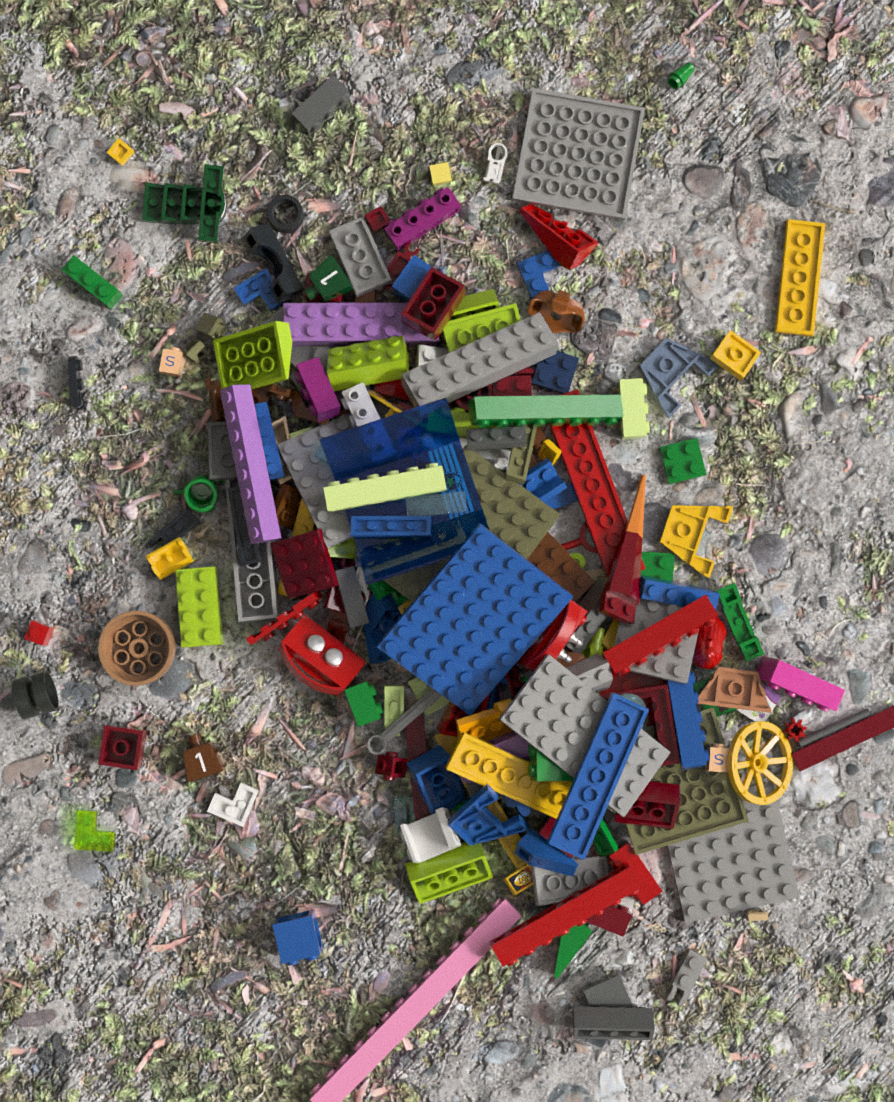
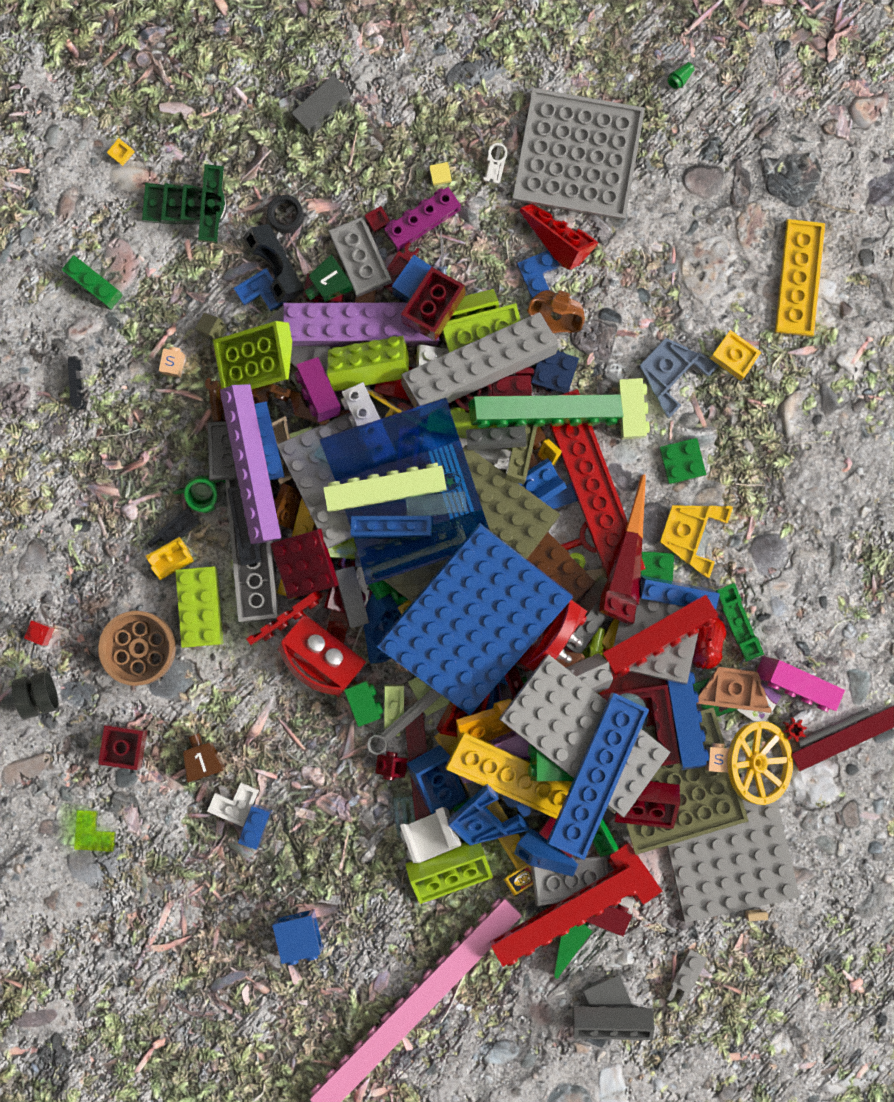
(194, 348): olive tile -> none
(255, 826): none -> blue brick

